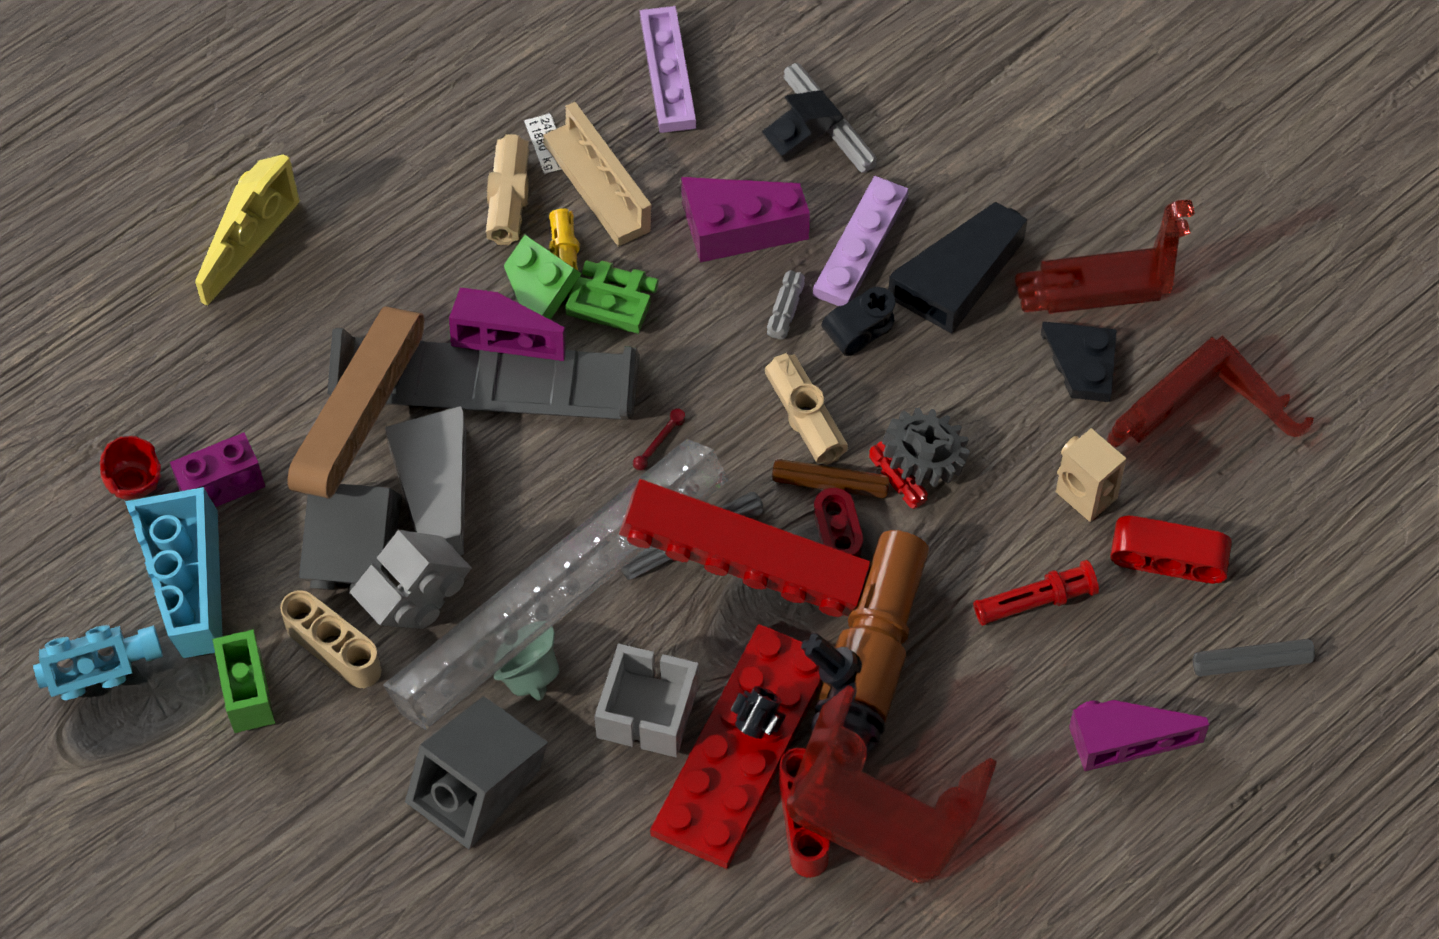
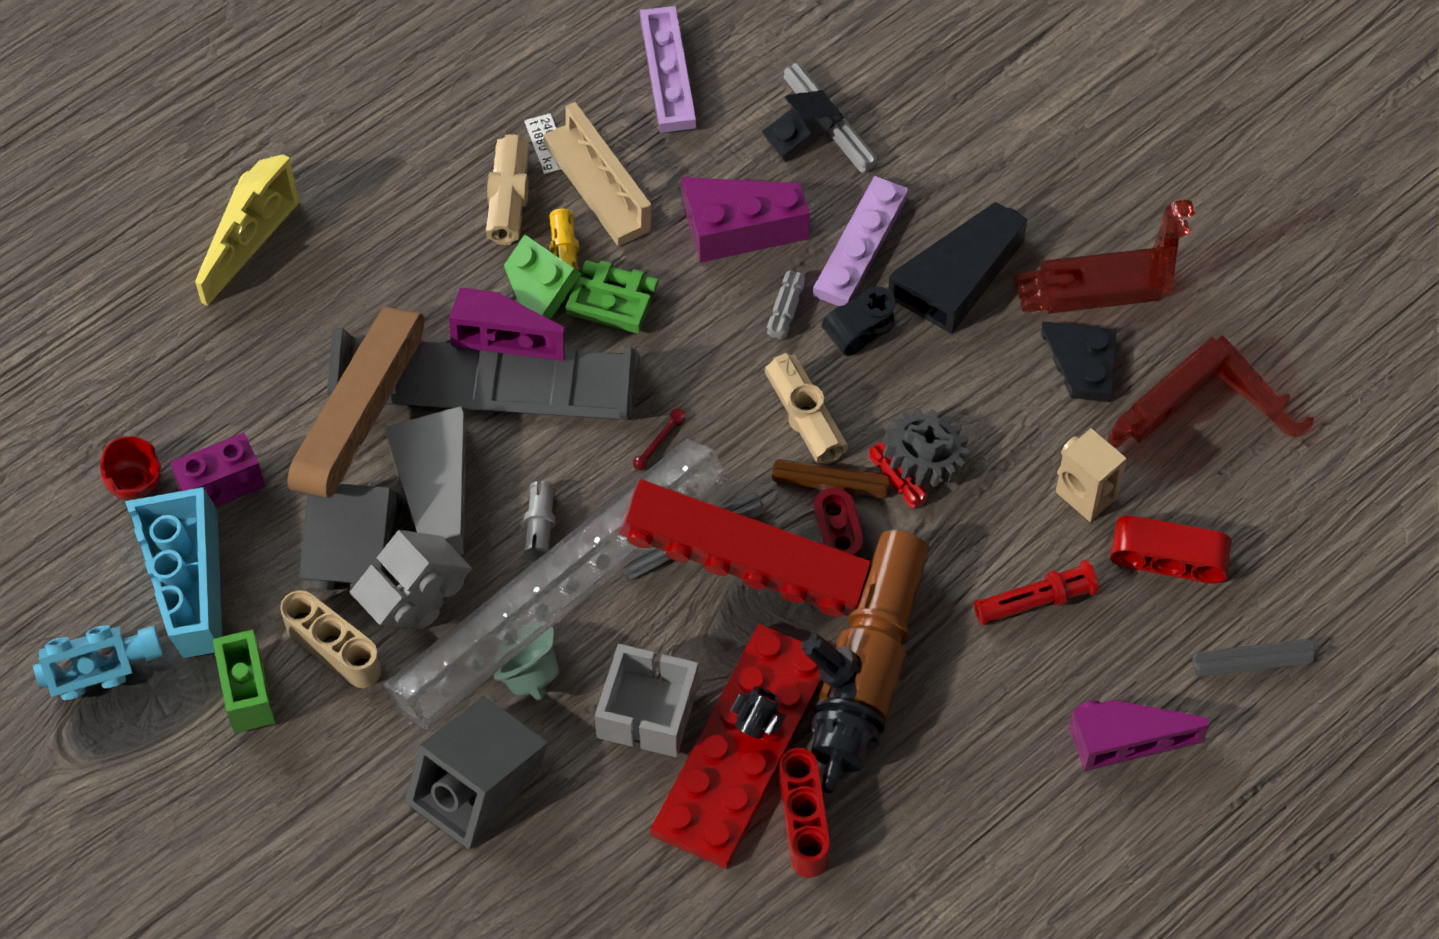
(539, 520): none -> light grey pin
(872, 817): clear red windscreen -> none

